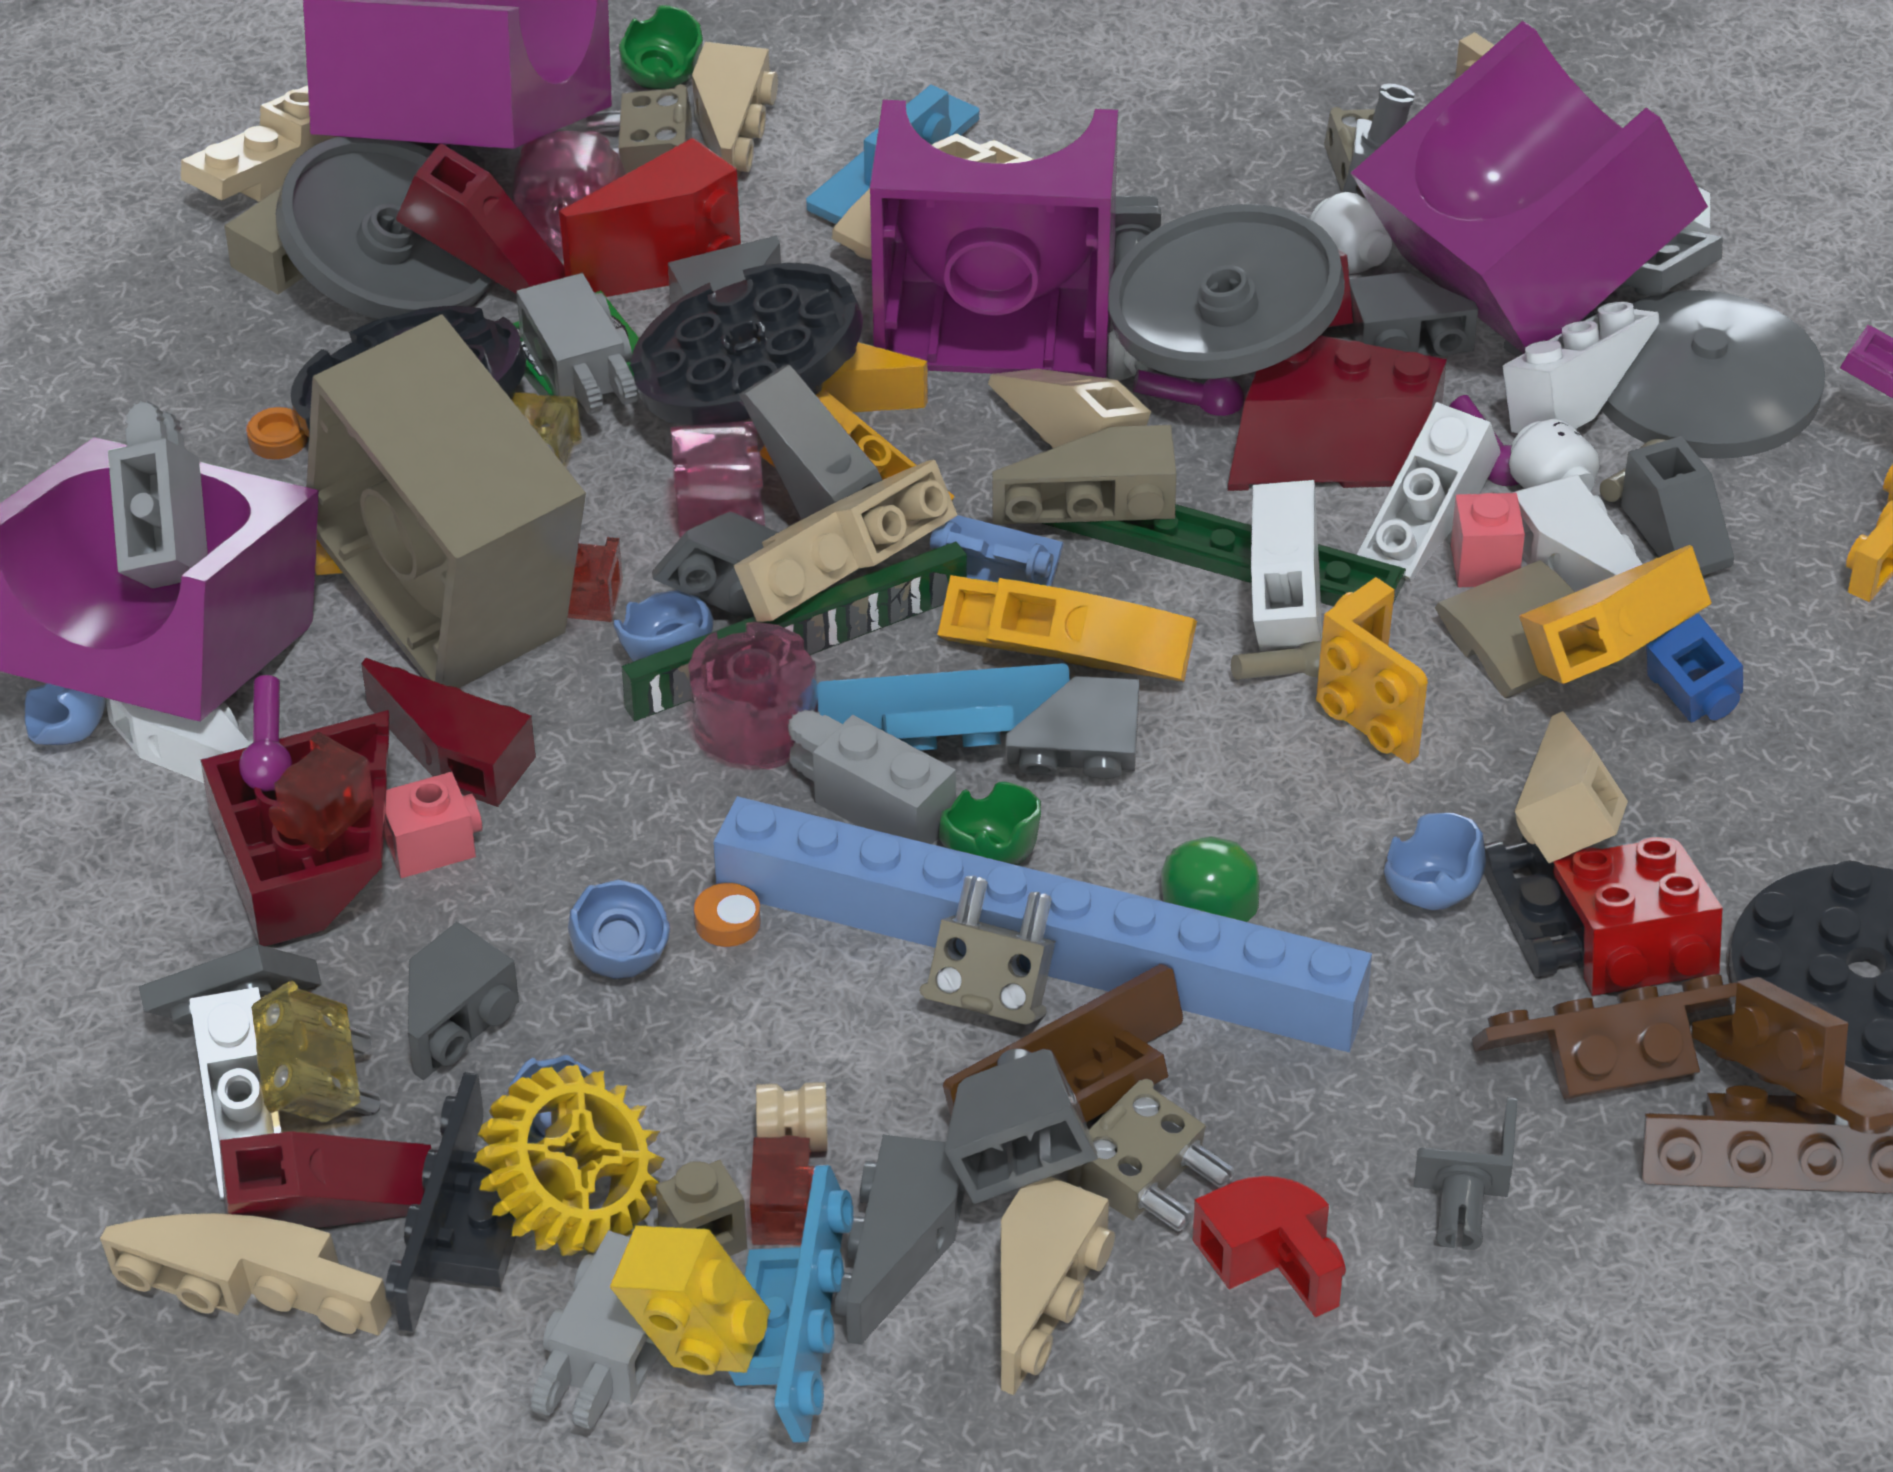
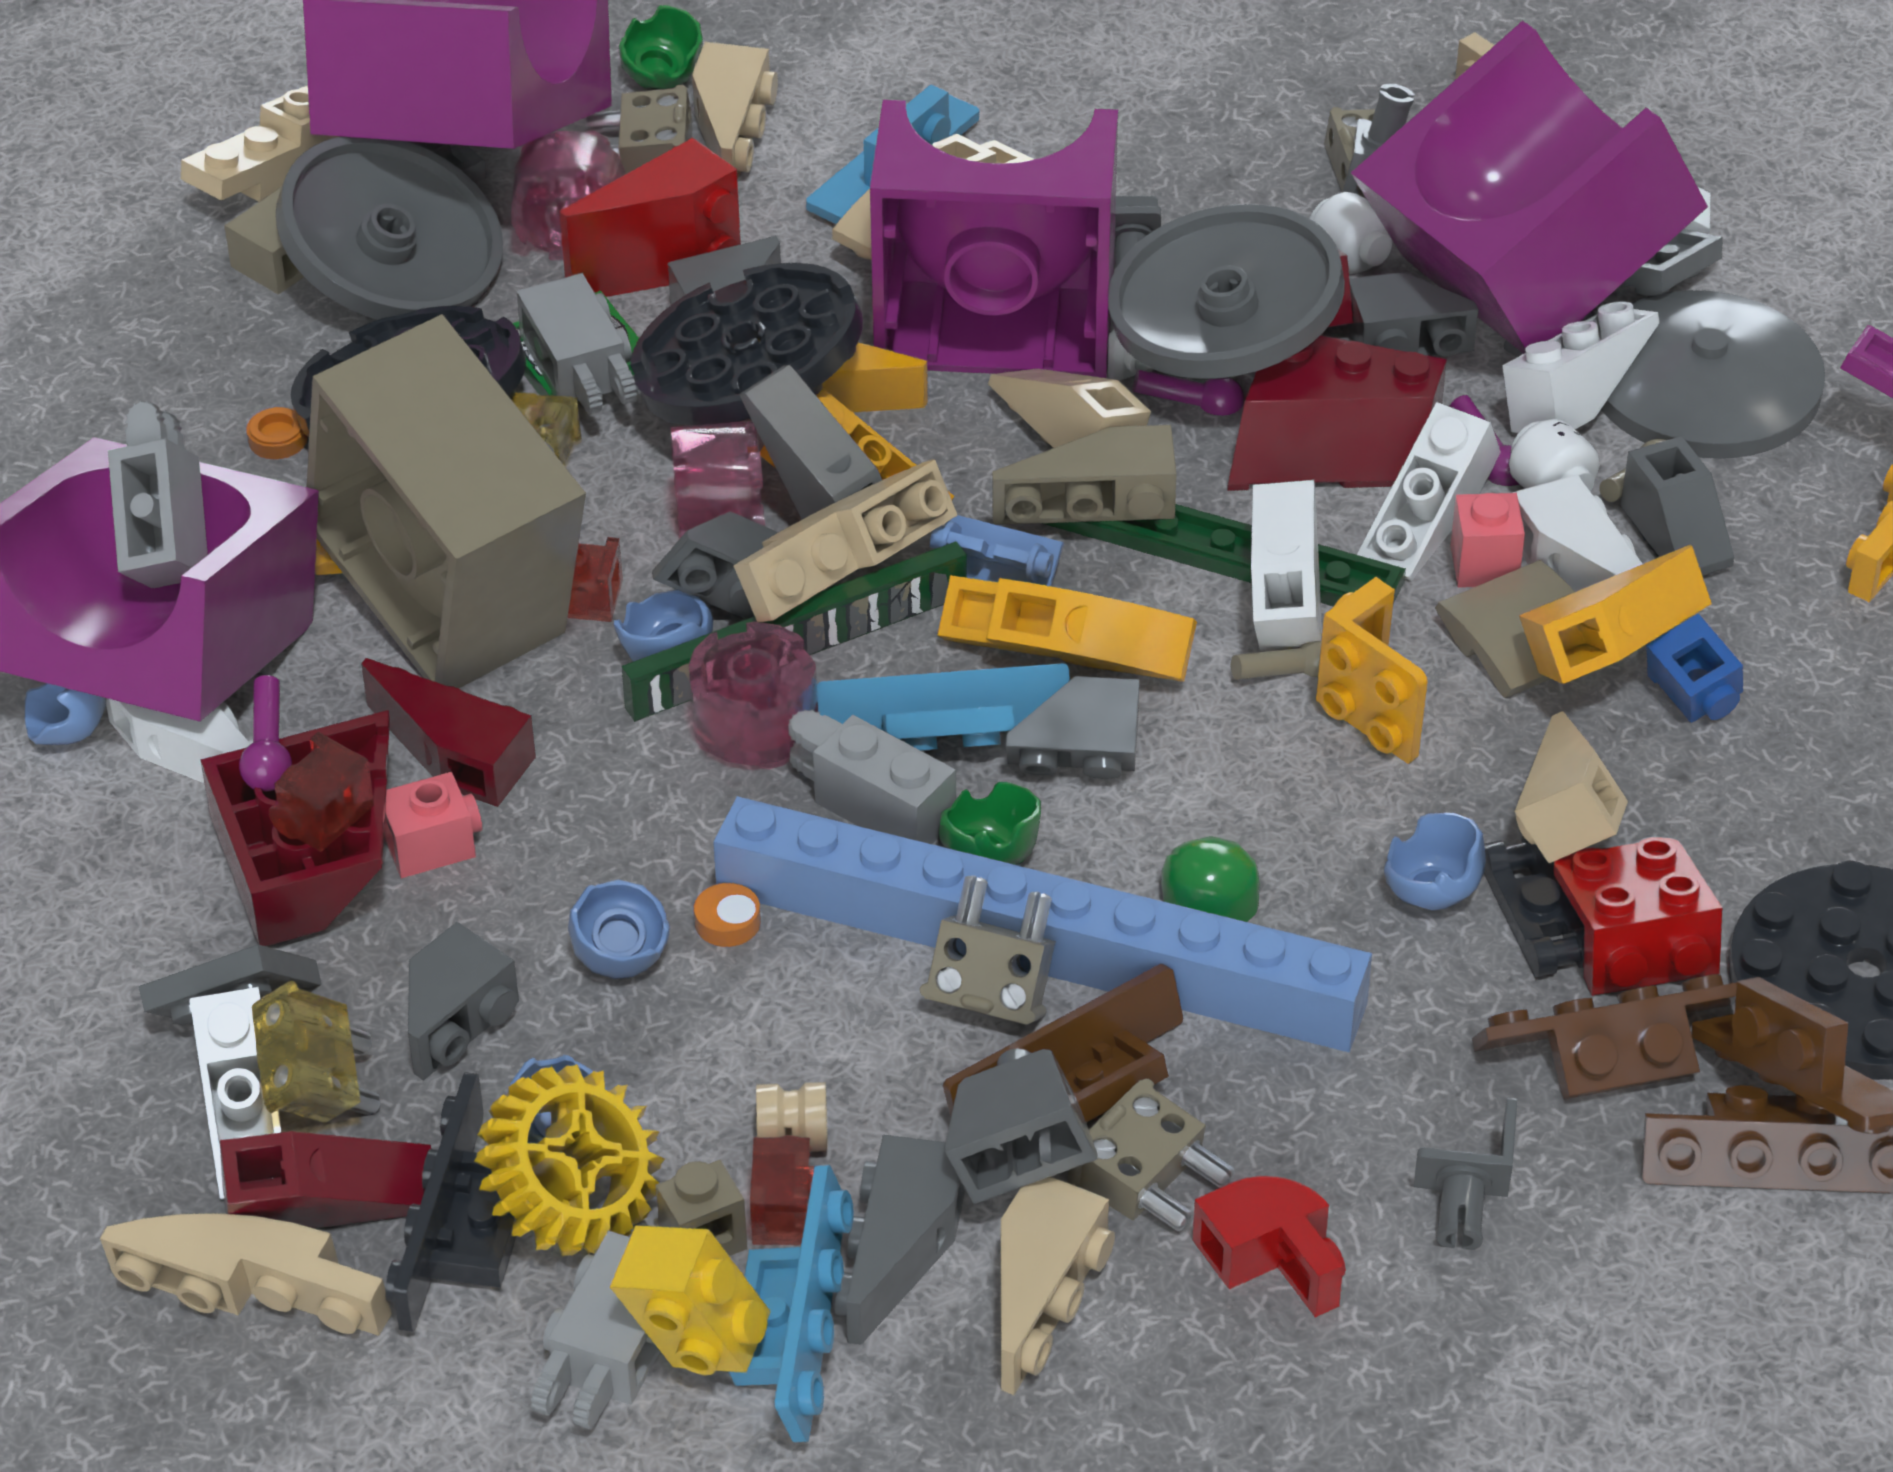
(476, 222): dark red slope -> none

